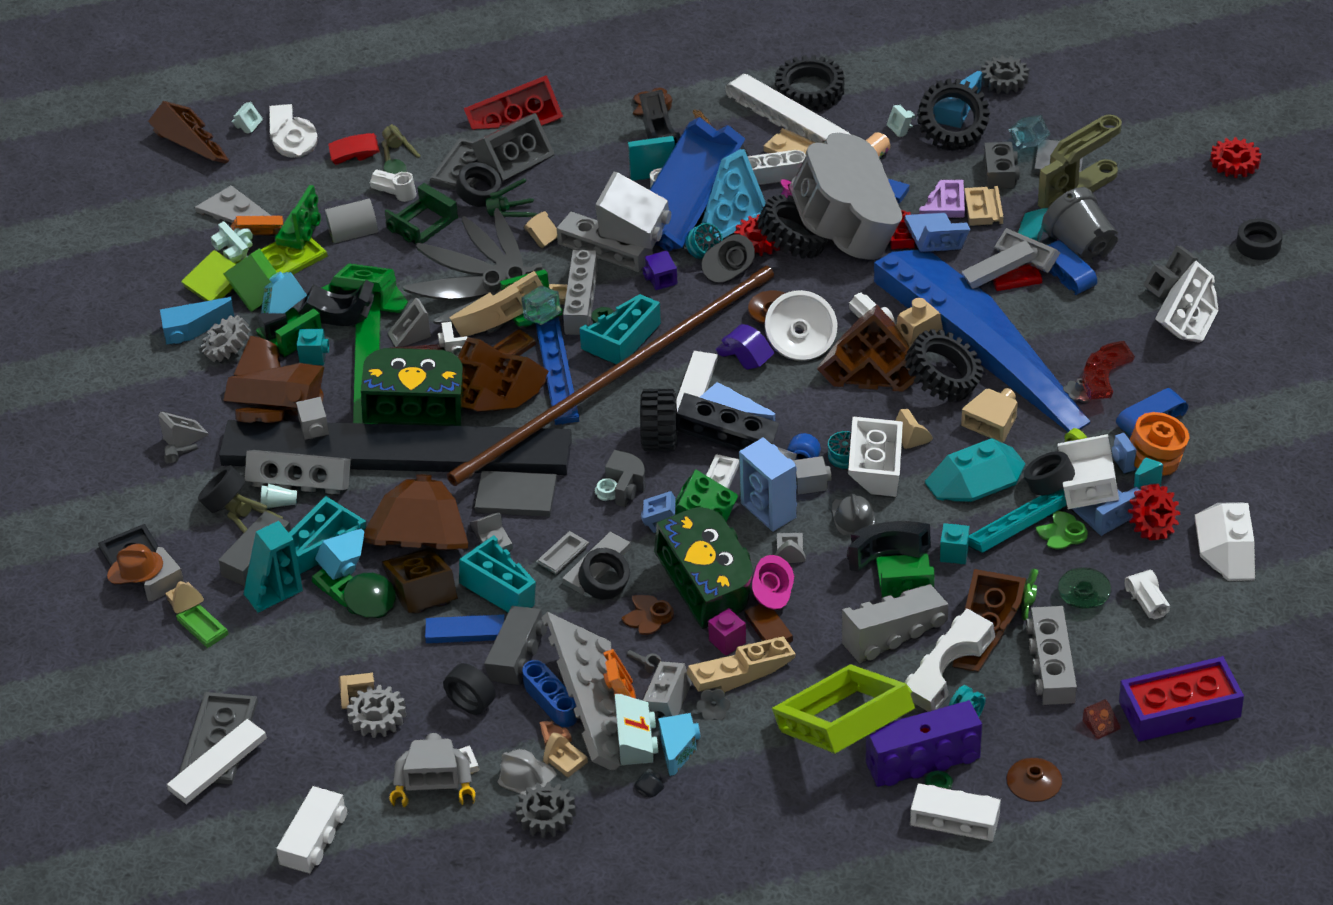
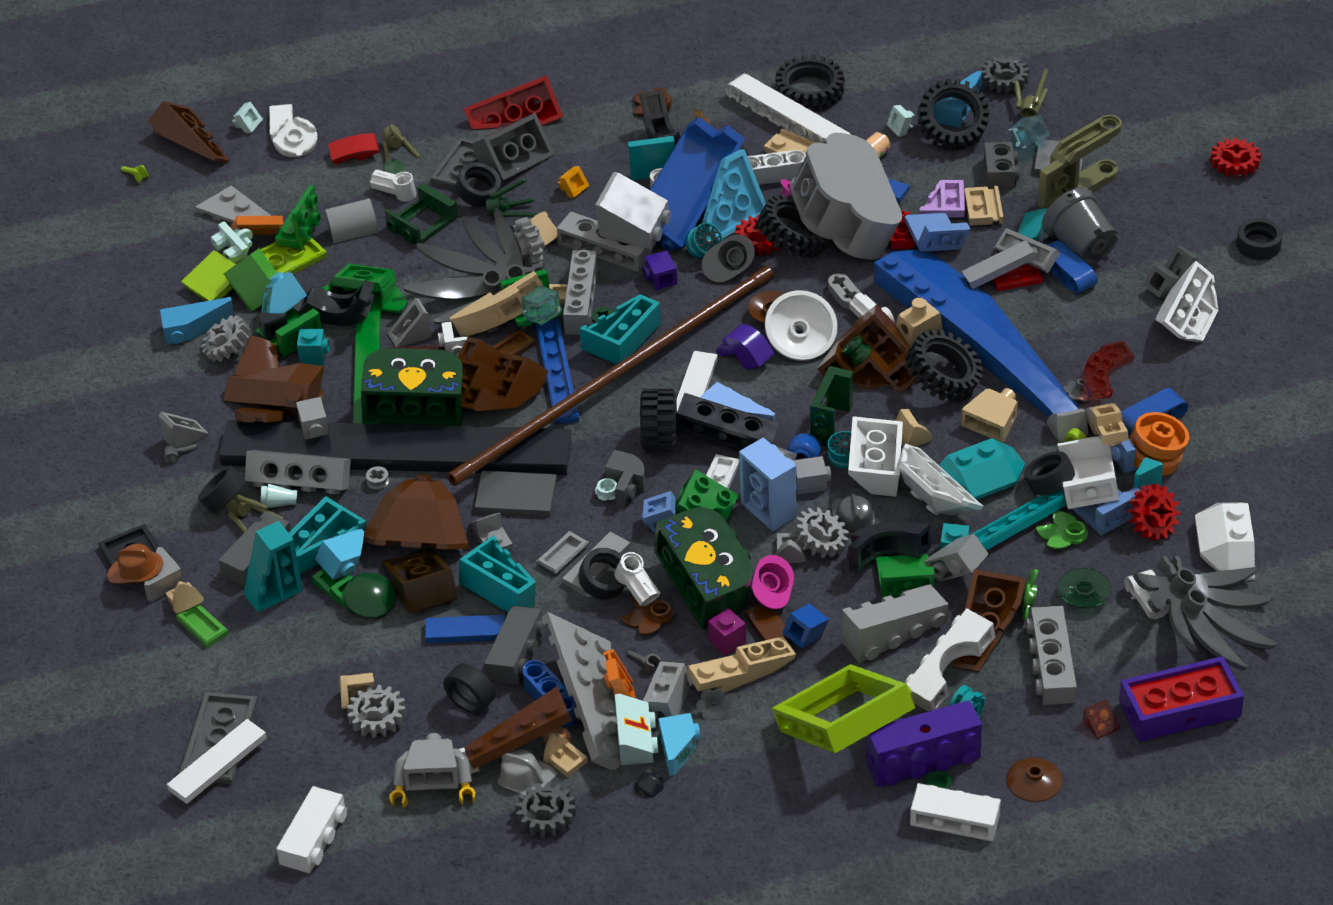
(138, 172): none -> lime hand
(376, 483): none -> light grey bush
(524, 726): none -> reddish brown wing
(529, 241): none -> light grey gear
(573, 182): none -> light orange tile
(636, 579): none -> white piece
(805, 626): none -> blue brick
(820, 532): none -> light grey gear
(838, 389): none -> dark green panel
(840, 293): none -> light grey beam
(856, 350): none -> dark green wheel
(934, 485): none -> white wedge
(957, 558): none -> light grey slope
(1031, 104): none -> olive plant
(1063, 422): none -> light grey tile
(1107, 423): none -> tan slope
(1189, 606): none -> dark grey plant

